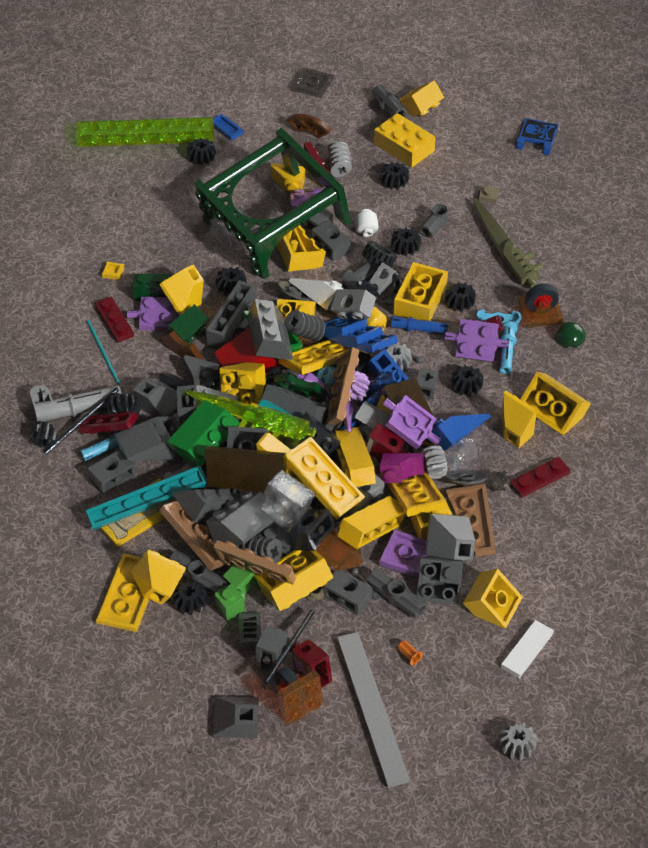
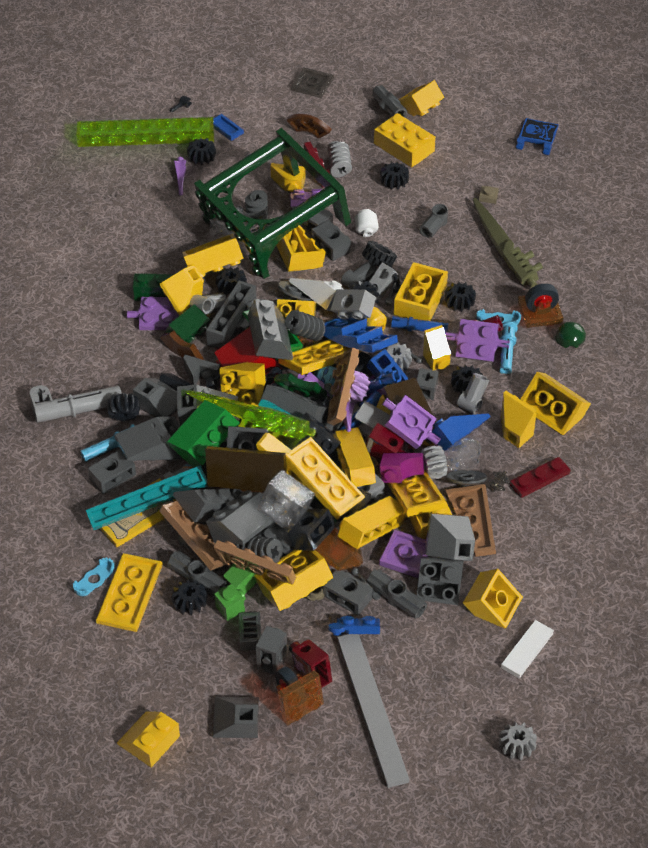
(43, 434): black gear -> none
(80, 421): black axle -> none
(102, 351): teal piece -> none
(103, 570): none -> medium azure piece
(108, 422): dark red plate -> none
(113, 270): yellow tile -> none
(114, 319): dark red plate -> none
(150, 737): none -> yellow slope
(157, 576): yellow slope -> none
(180, 169): none -> medium lavender piece
(184, 101): none -> black hand
(208, 303): none -> light grey piece
(214, 255): none -> yellow brick
(256, 205): none -> dark grey piece
(288, 647): black axle -> none
(353, 625): none -> blue hinge
(406, 241): black gear -> none
(410, 652): orange piece -> none
(436, 348): none -> slope
(472, 398): none -> light grey piece

